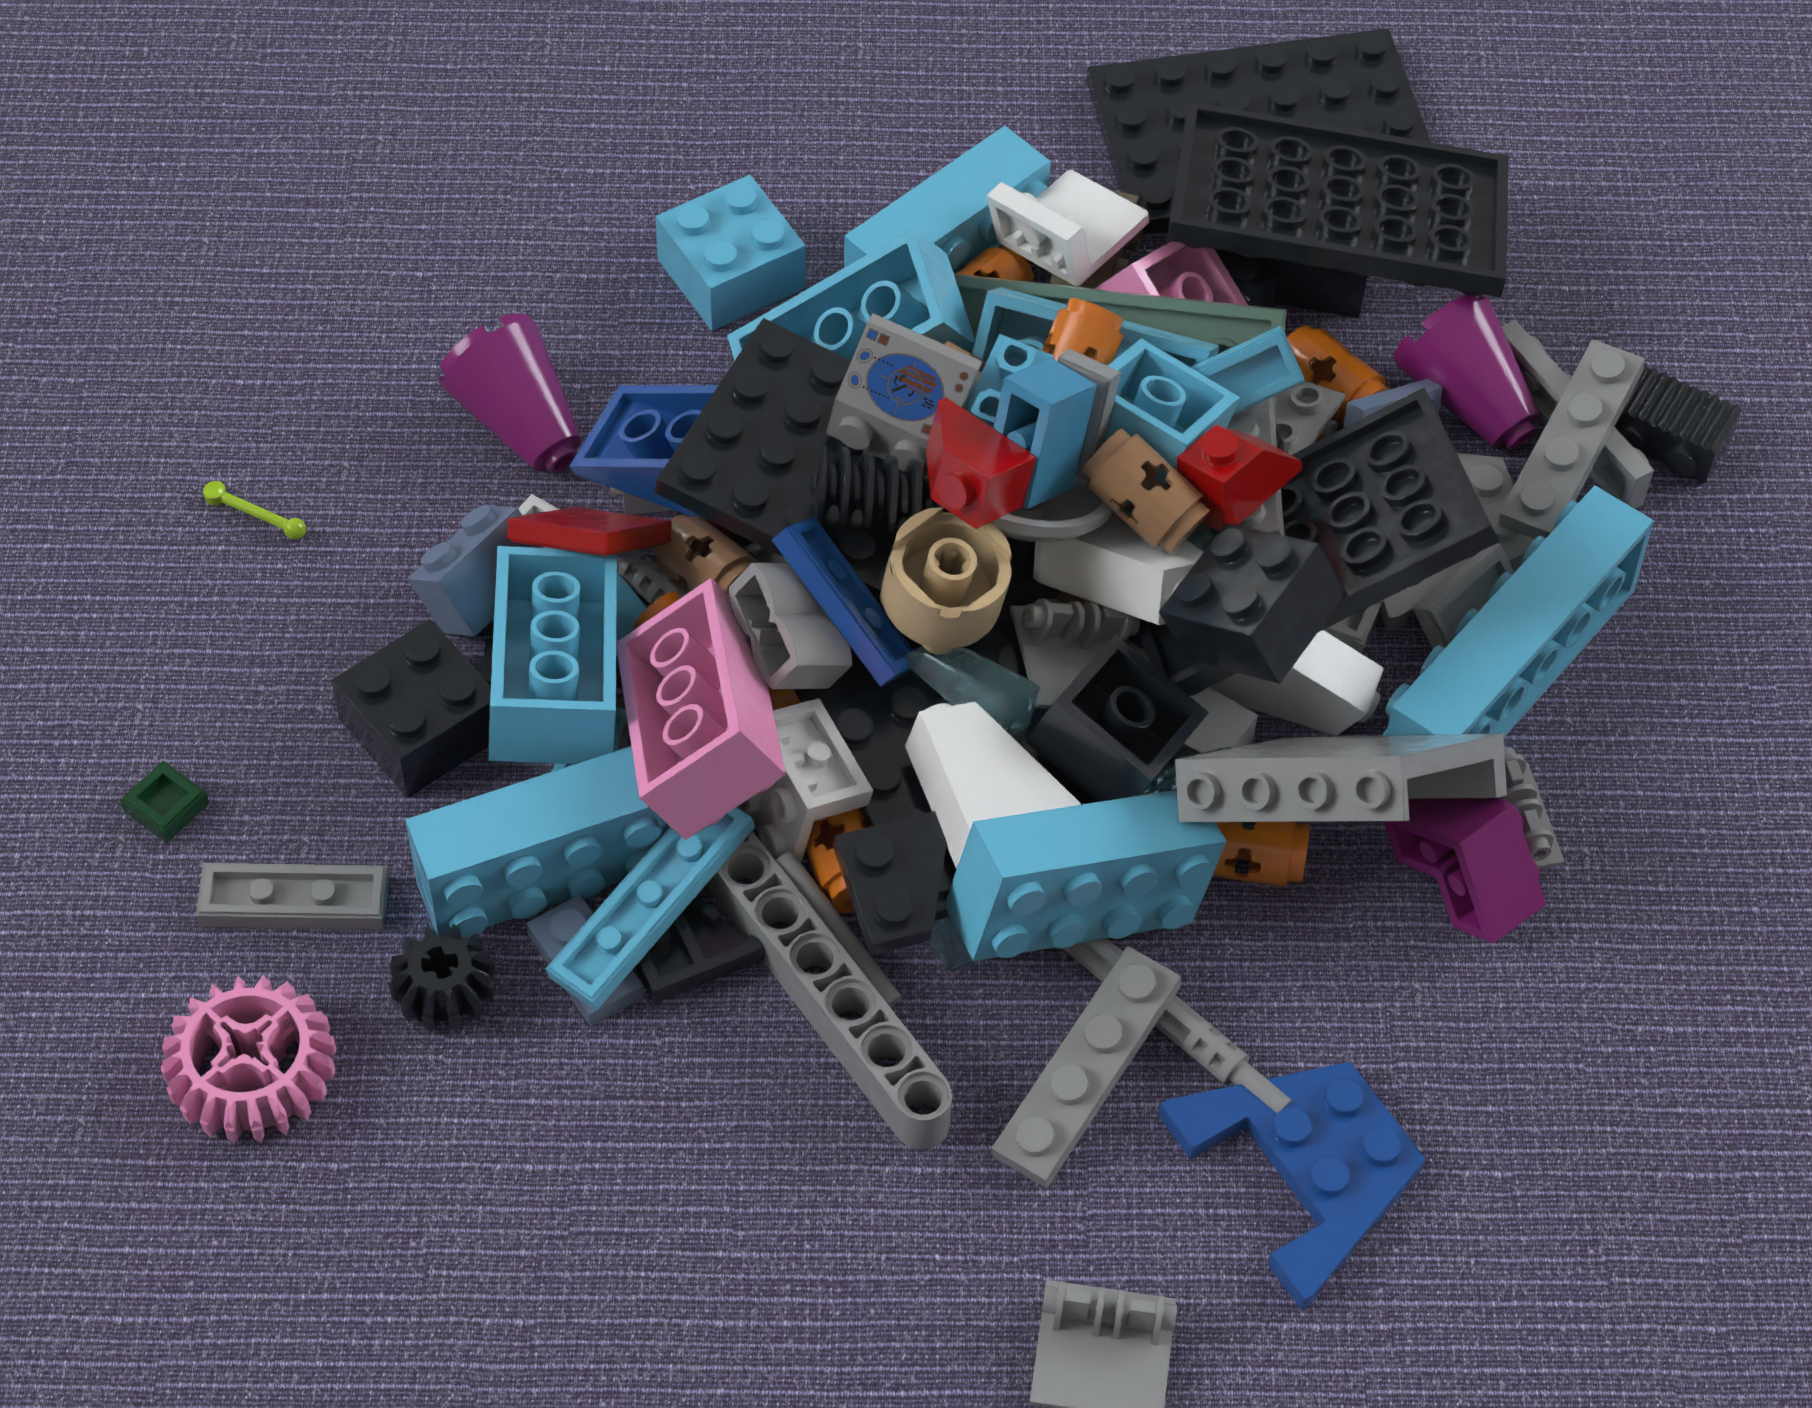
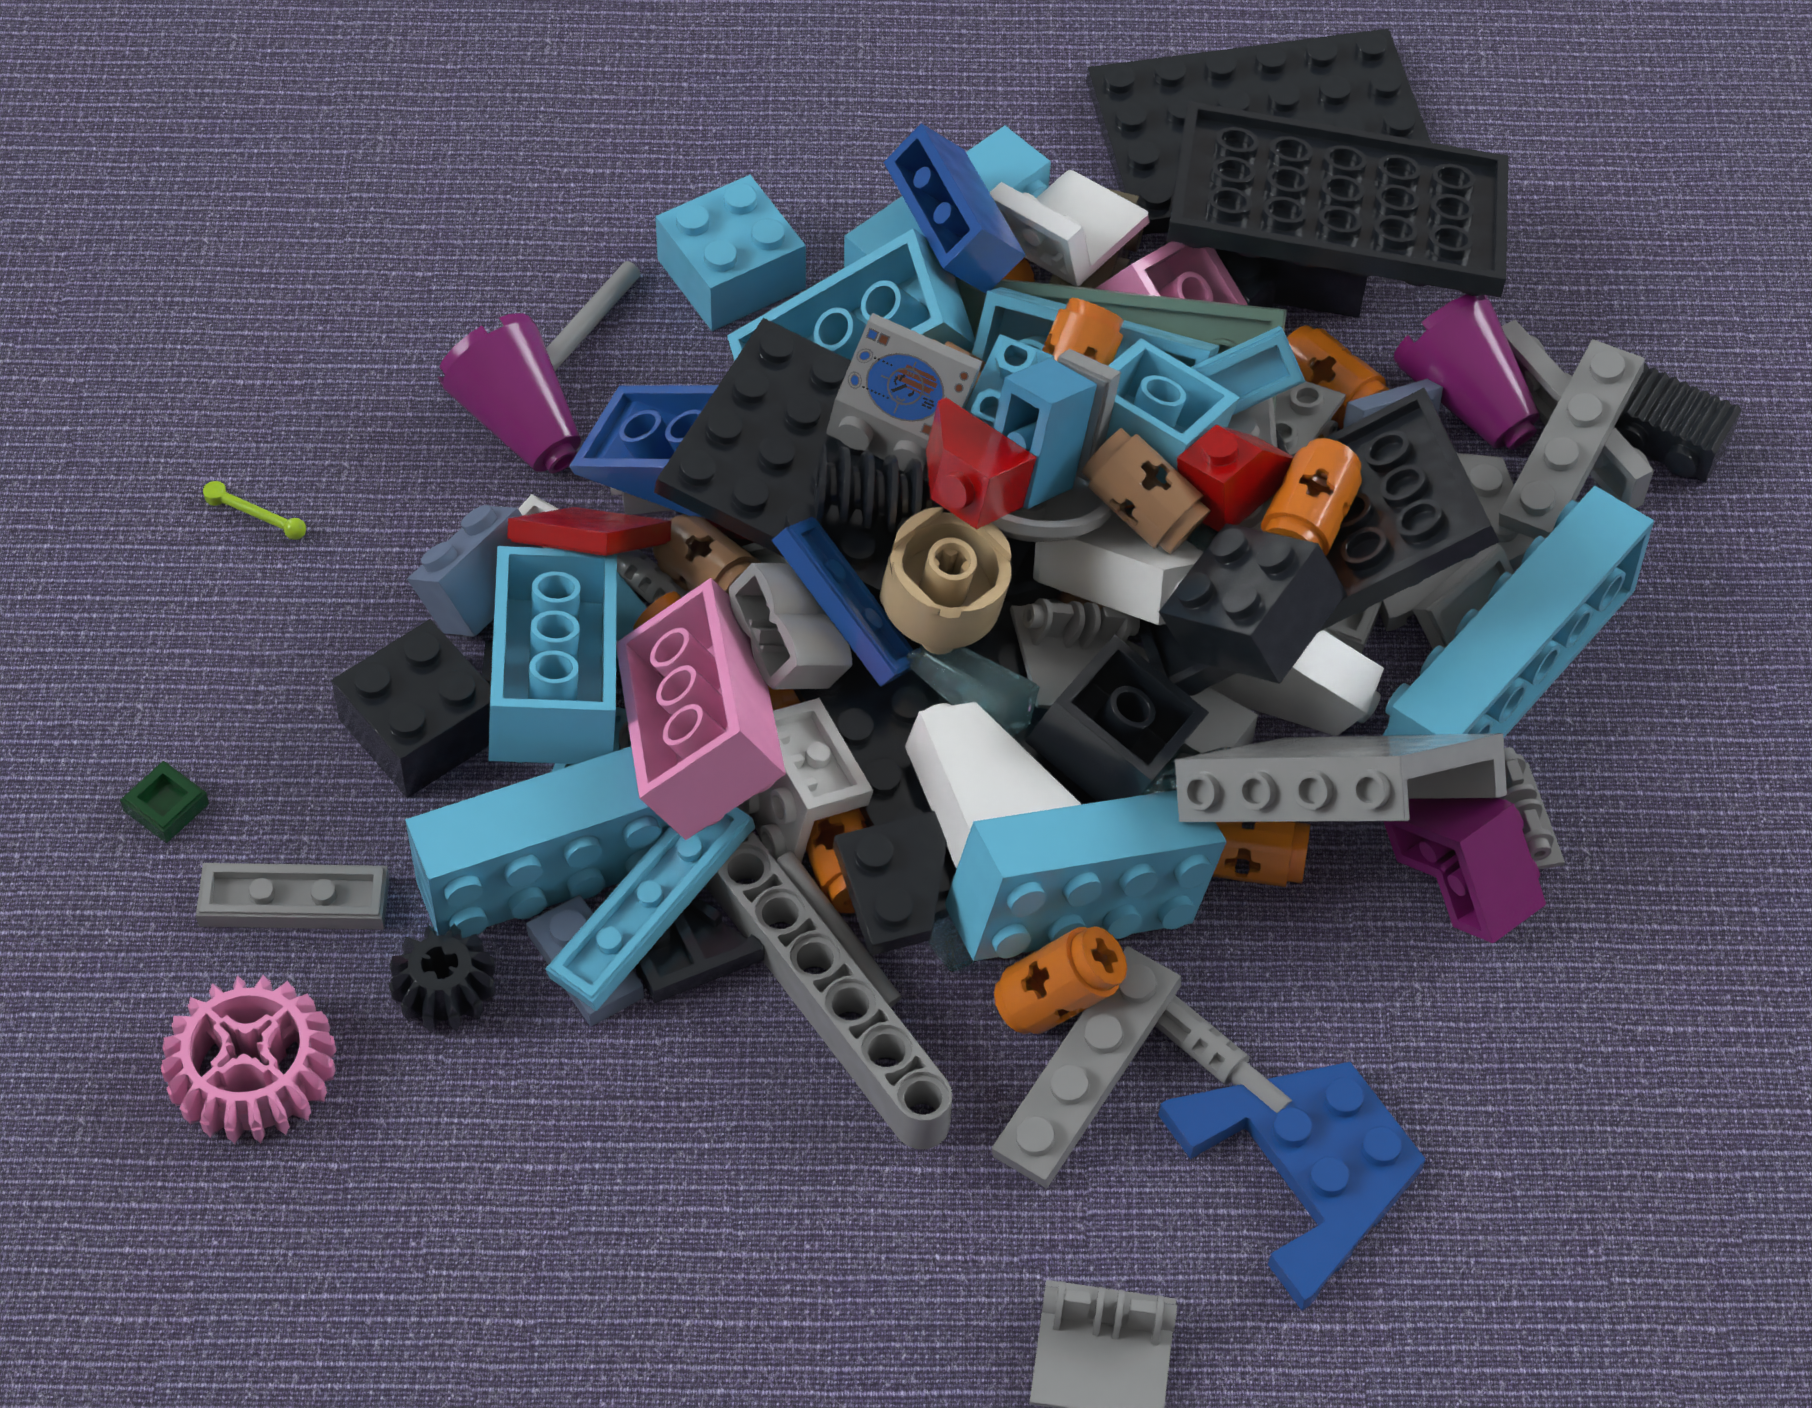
(592, 313): none -> light grey bar
(954, 209): none -> blue brick
(1060, 980): none -> orange piece
(1315, 493): none -> orange piece

